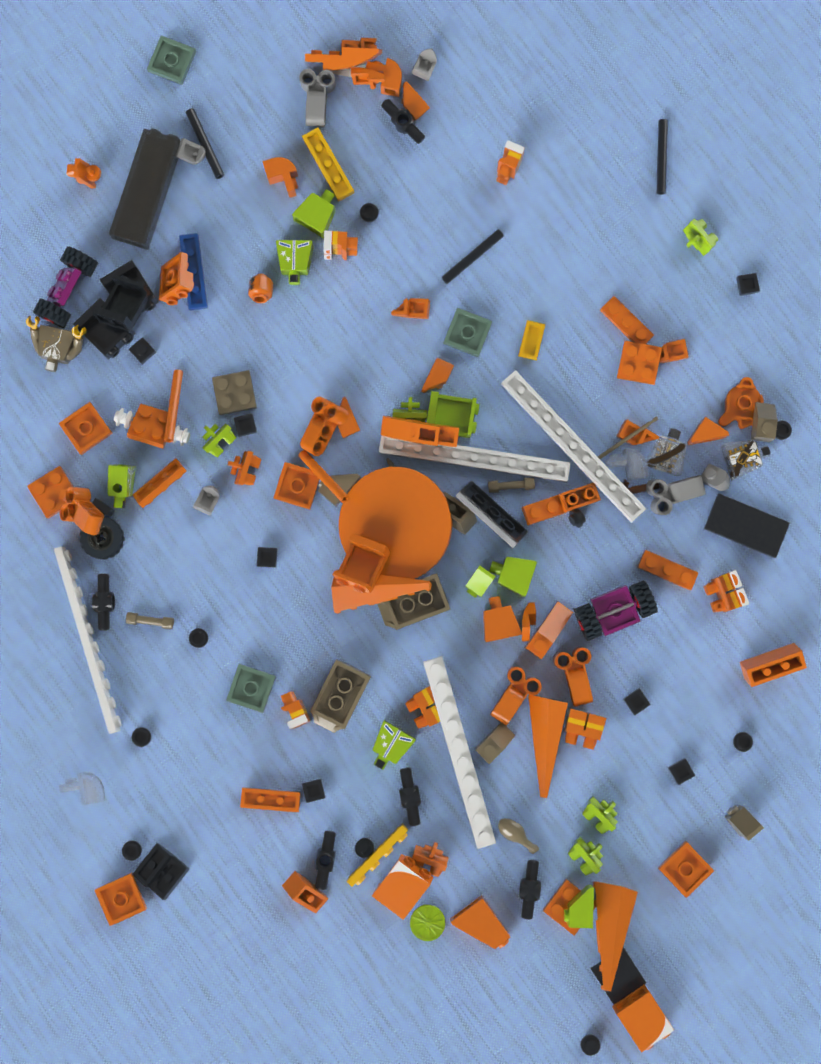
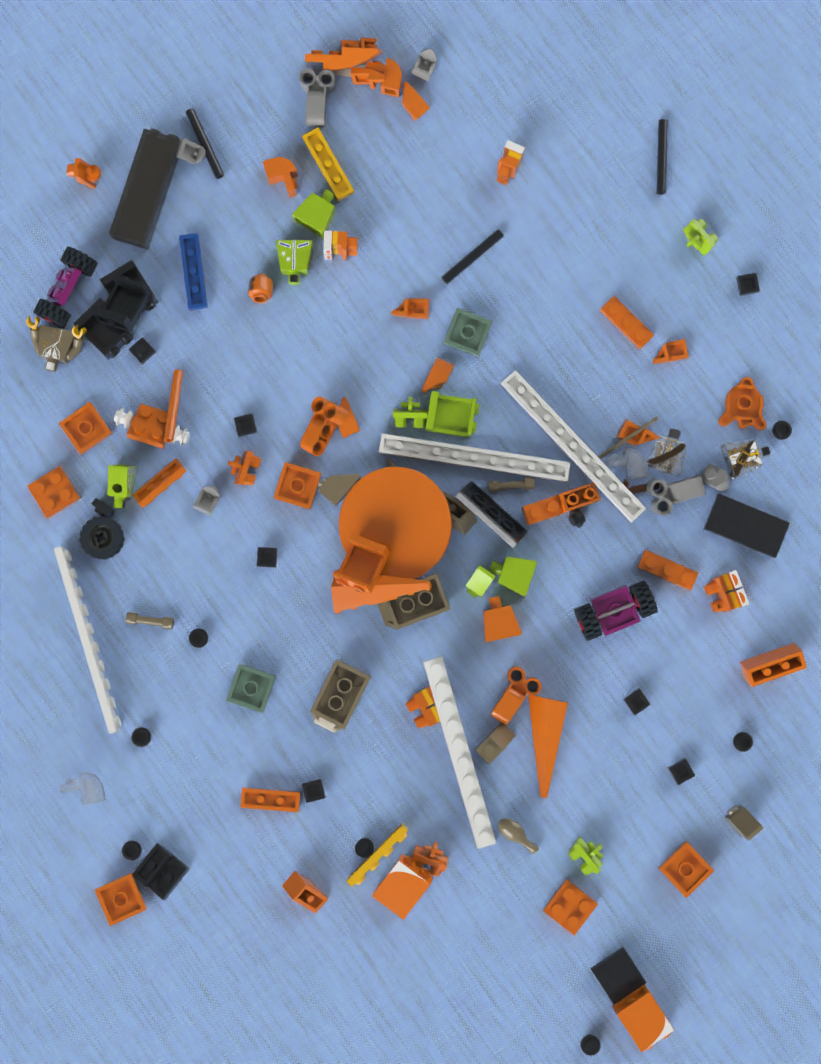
(81, 510): orange piece -> none
(103, 602): black axle -> none
(171, 60): sand green plate -> none
(175, 279): orange plate -> none
(212, 446): lime hips -> none
(234, 392): dark tan plate -> none
(296, 710): orange hips -> none
(323, 476): orange piece -> none
(323, 870): black axle -> none
(369, 212): black plate -> none
(391, 744): lime torso -> none
(398, 114): black axle -> none
(410, 796): black axle -> none
(419, 431): orange slope -> none
(427, 922): lime wheel -> none
(481, 923): orange slope -> none
(528, 619): orange slope -> none
(530, 889): black axle -> none
(531, 340): yellow tile -> none
(549, 630): orange slope -> none
(576, 676): orange piece -> none
(580, 909): lime slope -> none
(585, 725): orange hips -> none
(604, 813): lime hips -> none
(614, 915): orange wedge -> none
(639, 362): orange plate -> none
(706, 432): orange slope -> none
(764, 422): dark tan slope -> none

